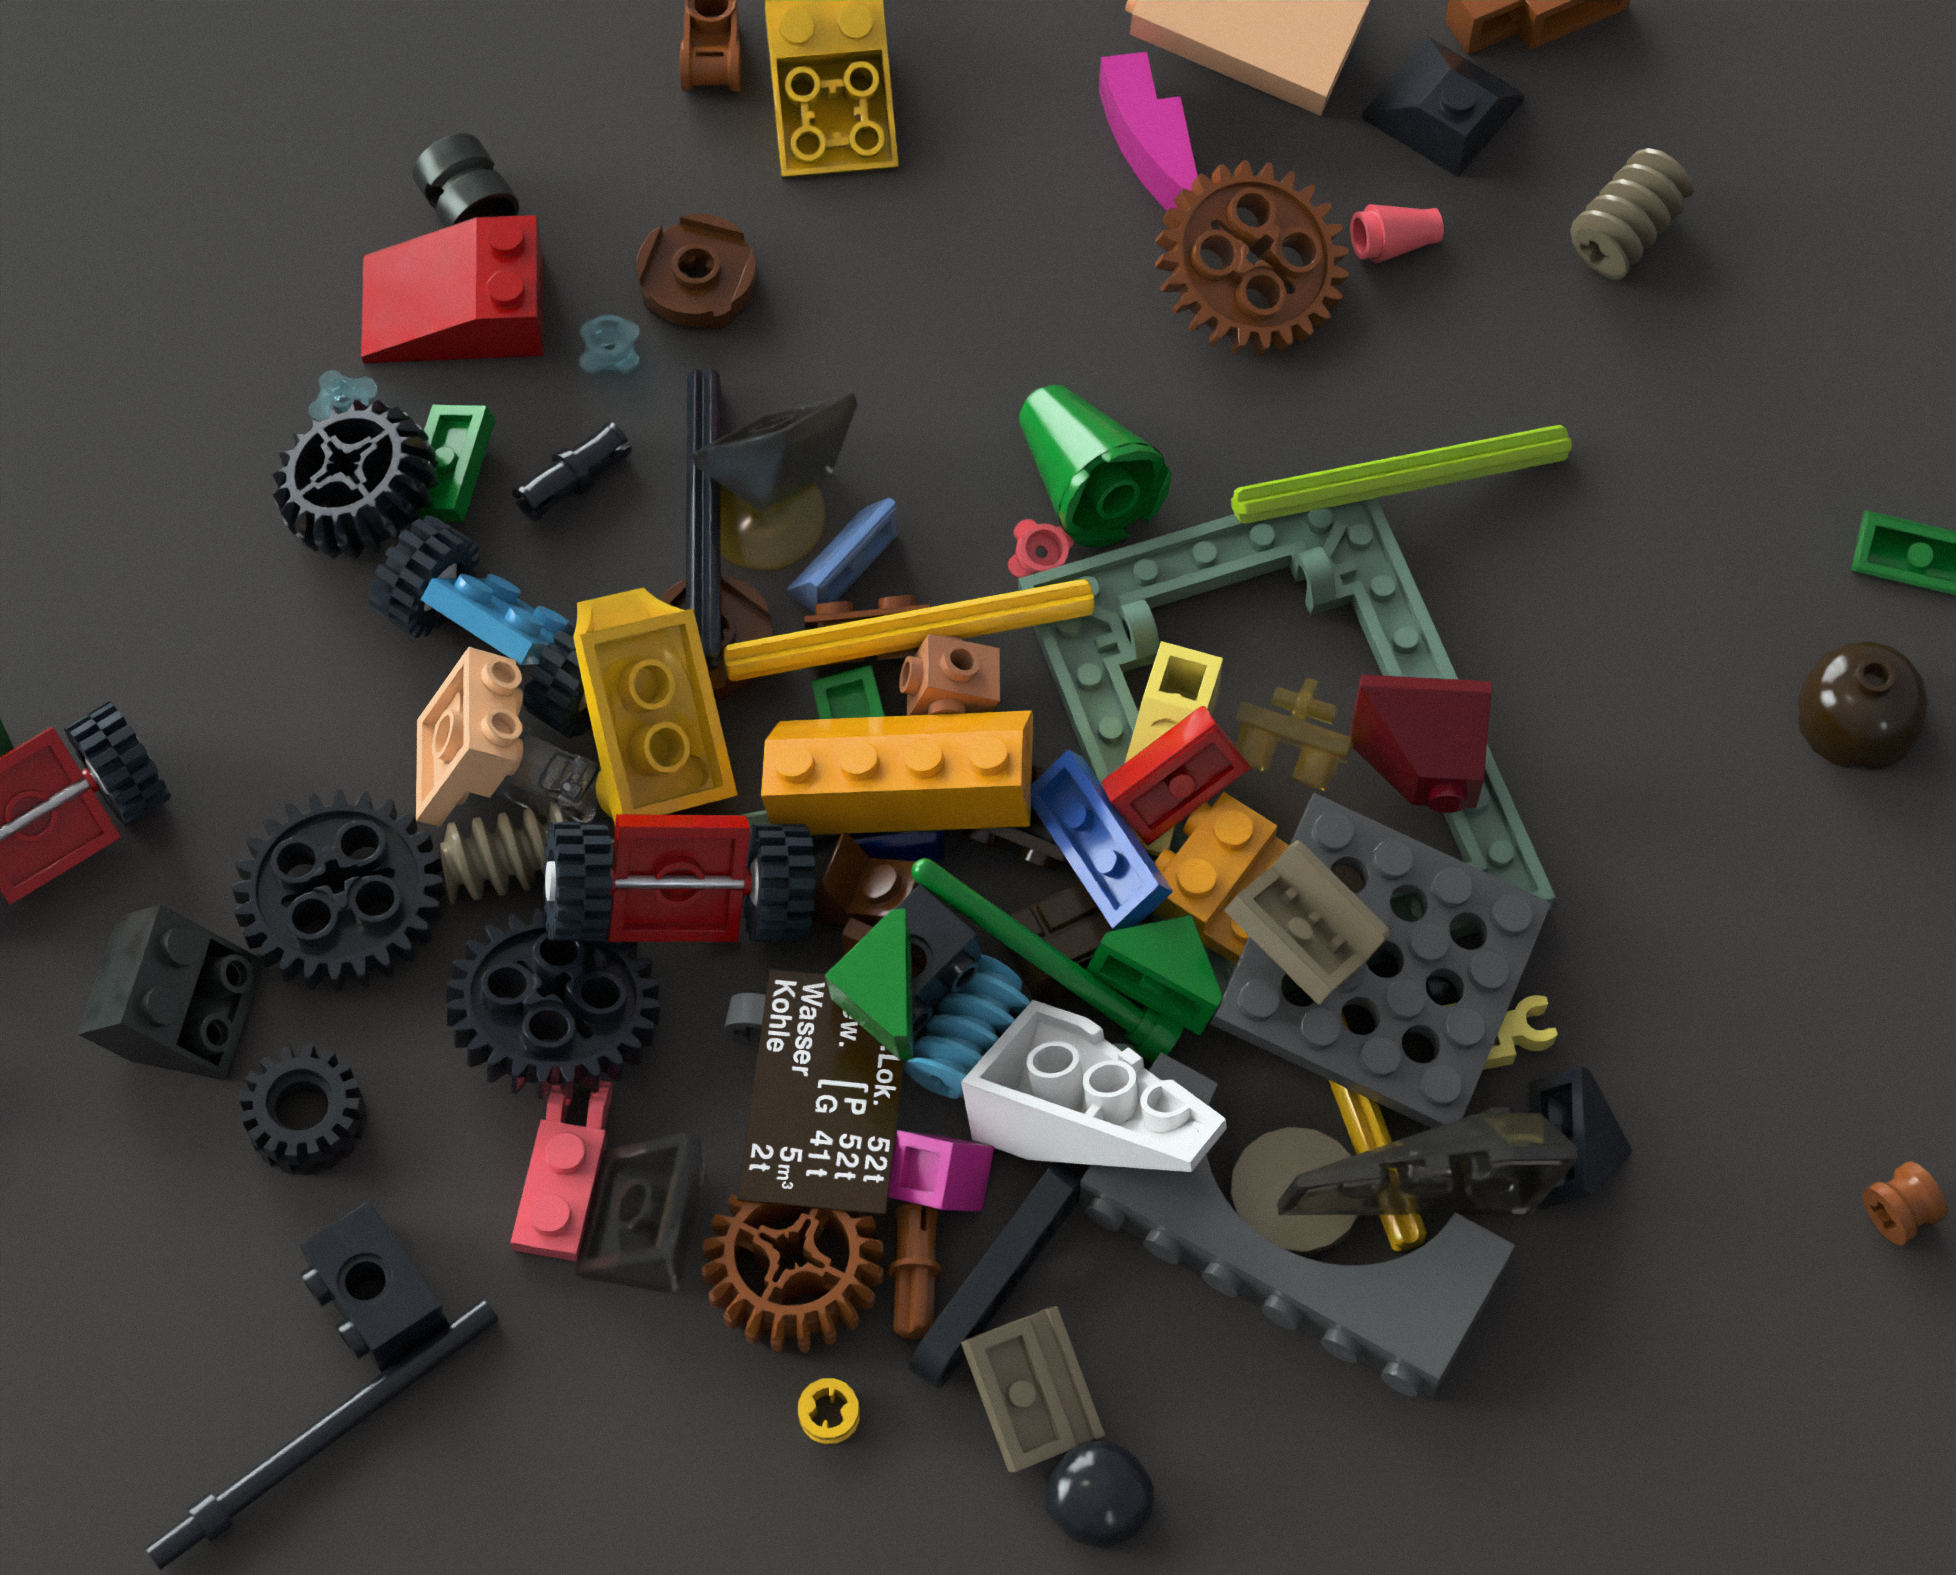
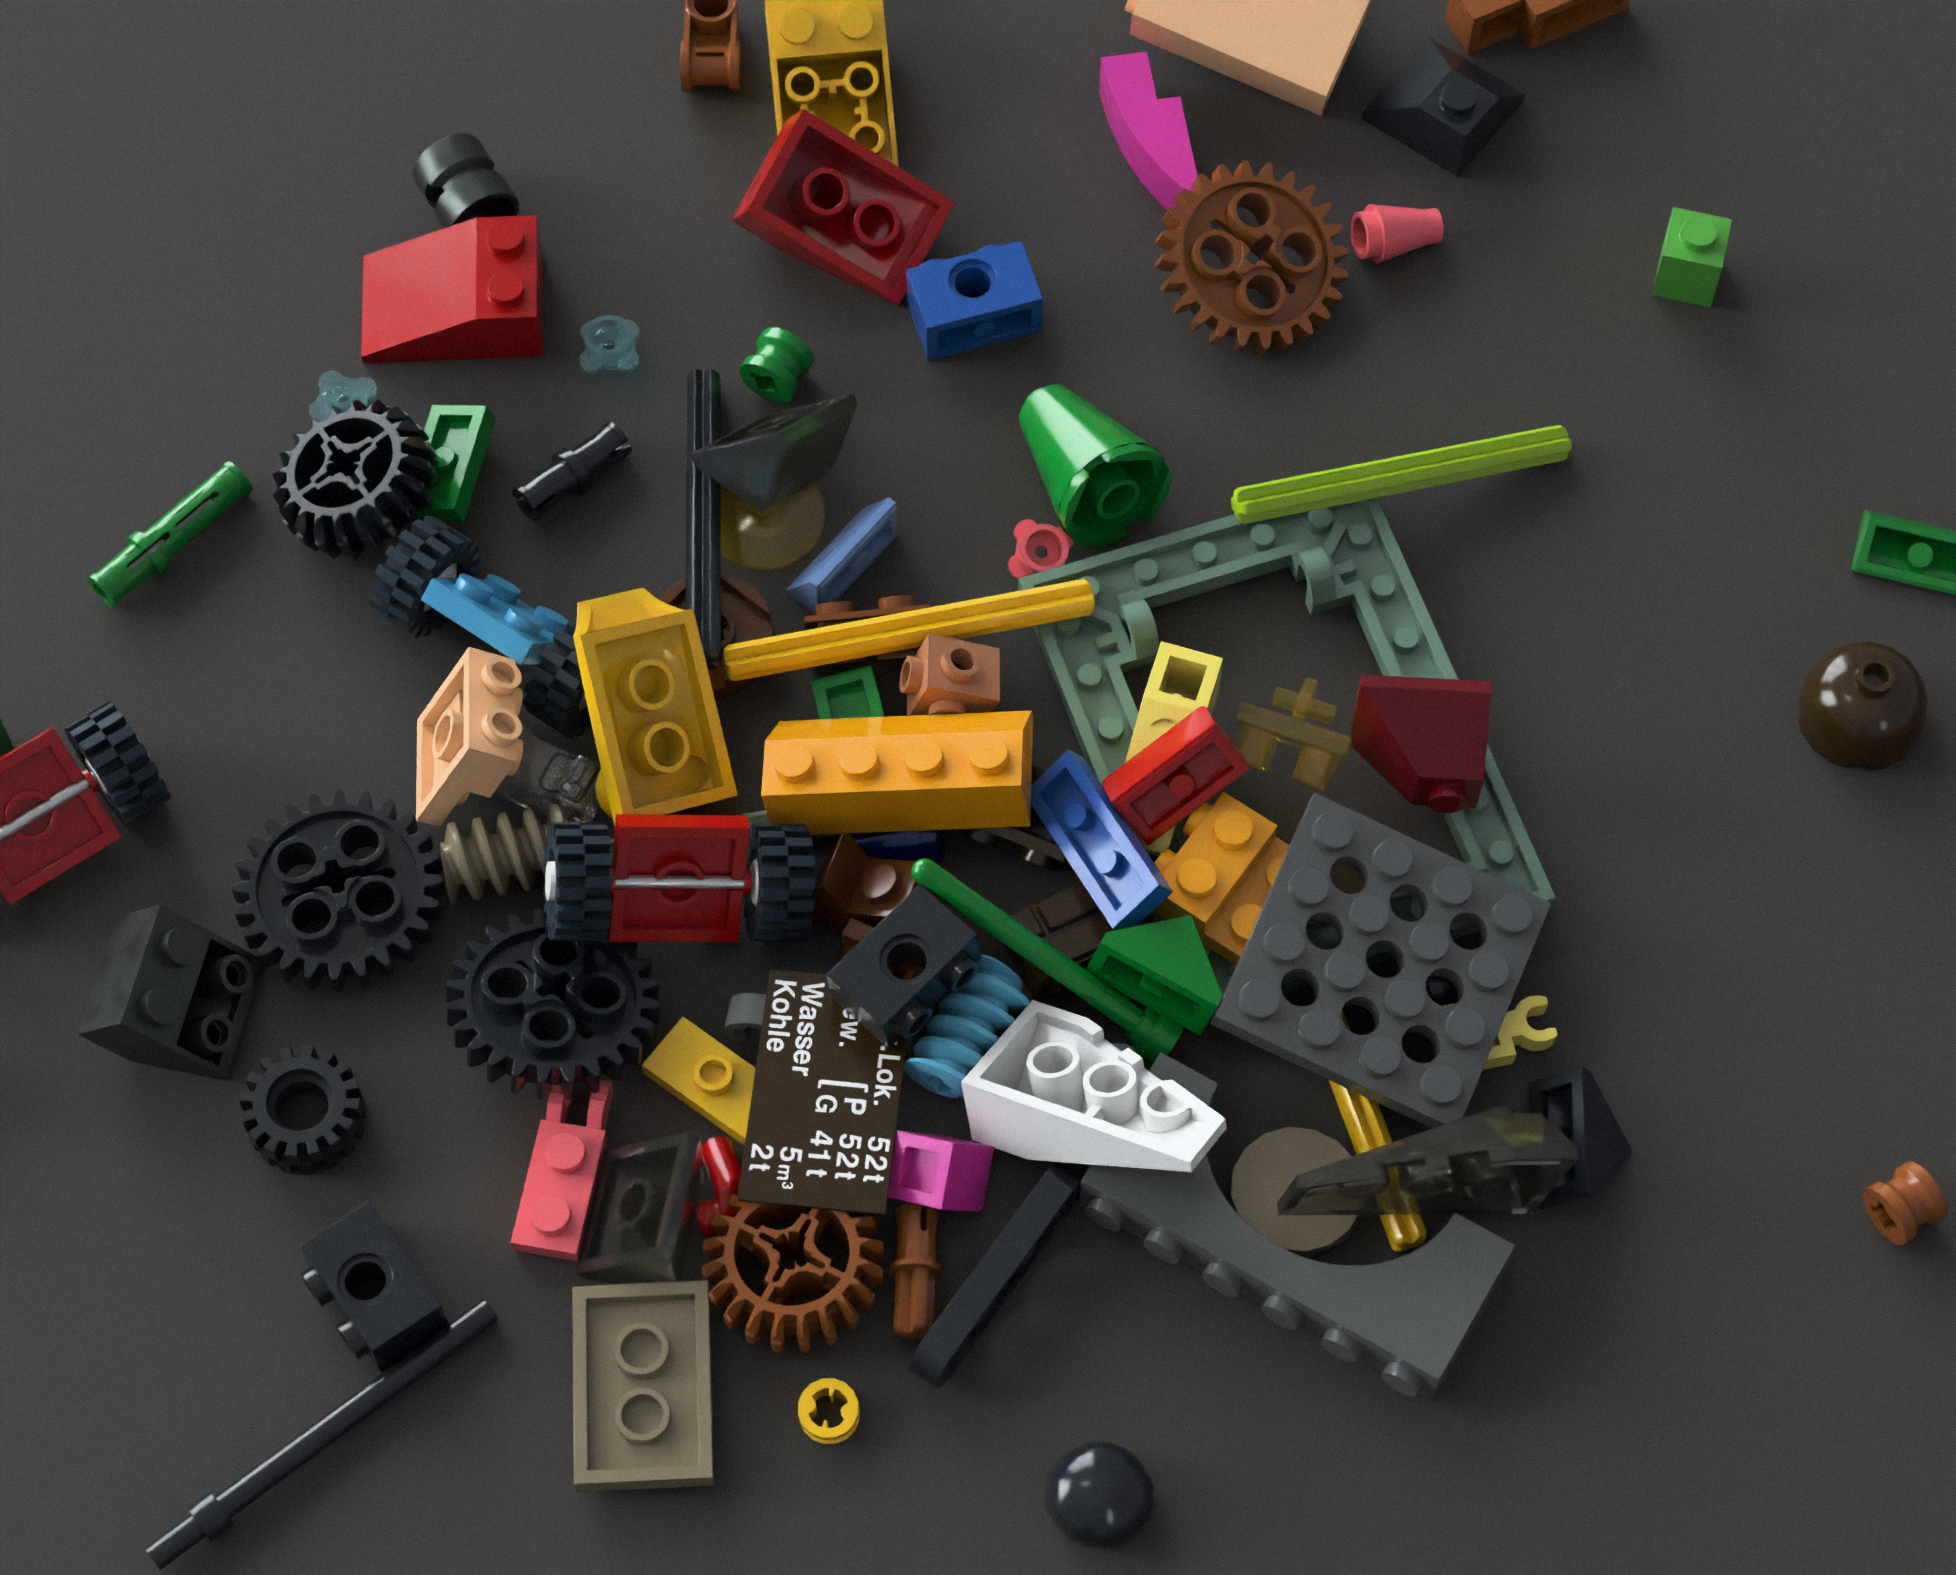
(117, 580): none -> green pin
(642, 1386): none -> dark tan plate
(704, 300): reddish brown plate -> none
(704, 1077): none -> yellow plate
(725, 1175): none -> red arm
(777, 365): none -> green wheel
(842, 208): none -> red slope
(876, 983): green slope -> none
(953, 323): none -> blue brick
(1032, 1389): dark tan plate -> none
(1308, 922): dark tan bracket -> none
(1631, 212): dark tan piece -> none
(1692, 257): none -> bright green brick

